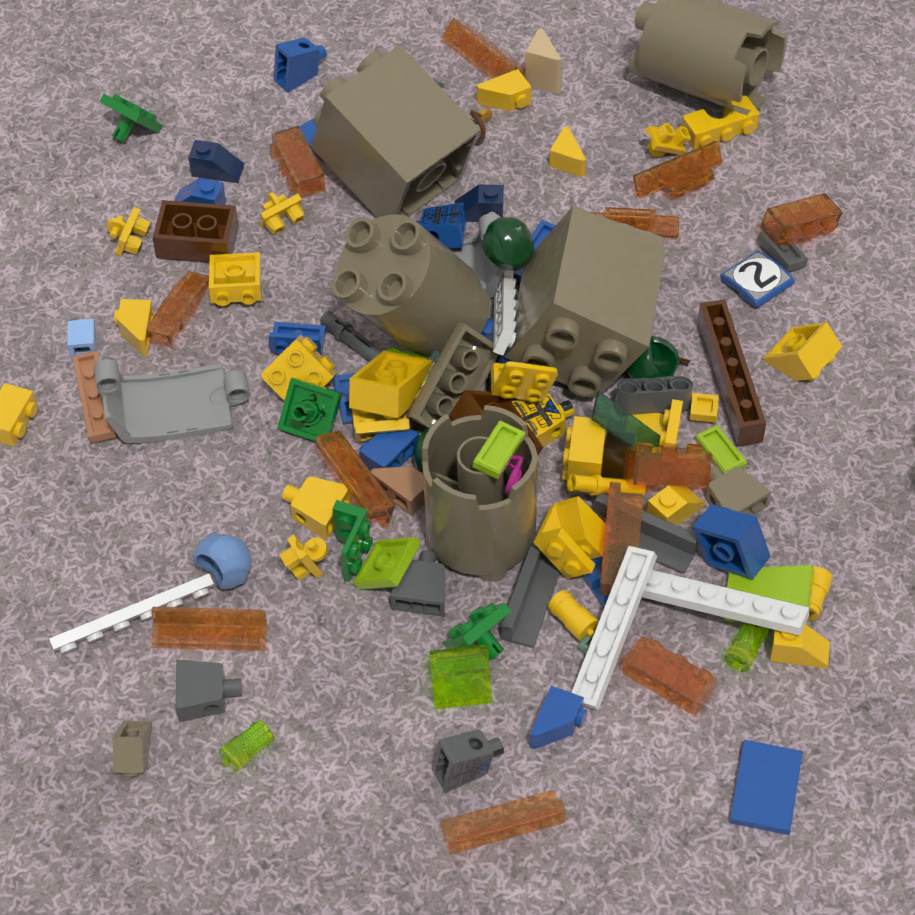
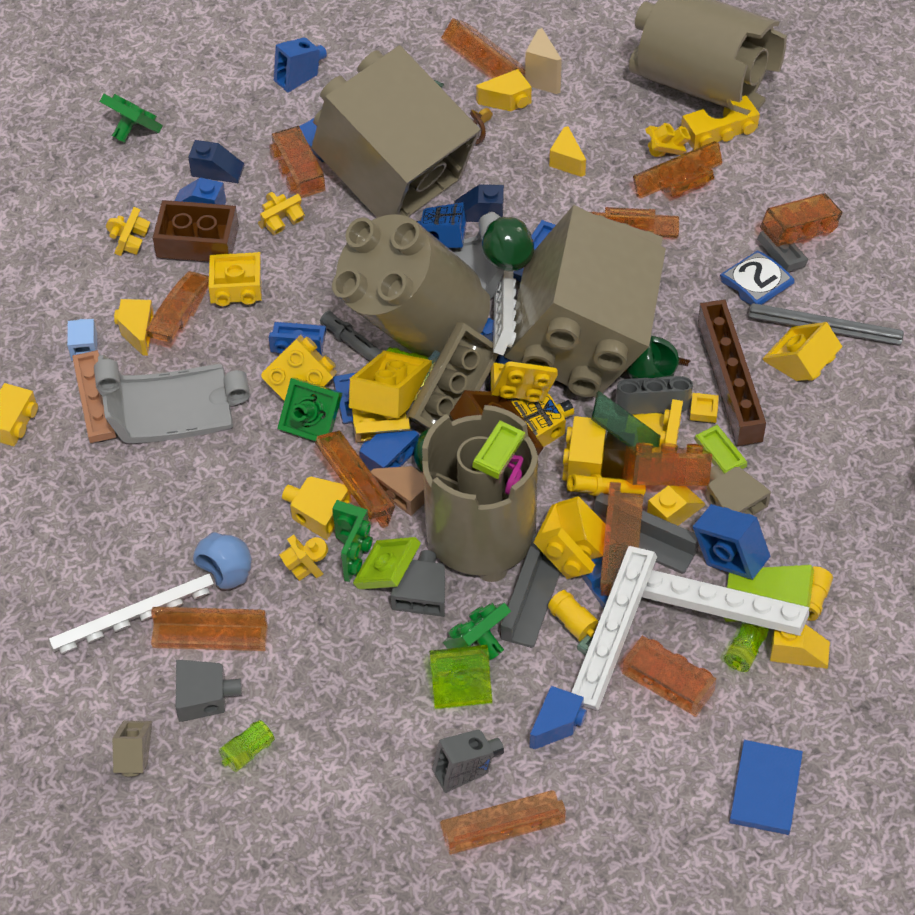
(838, 326): none -> dark grey axle

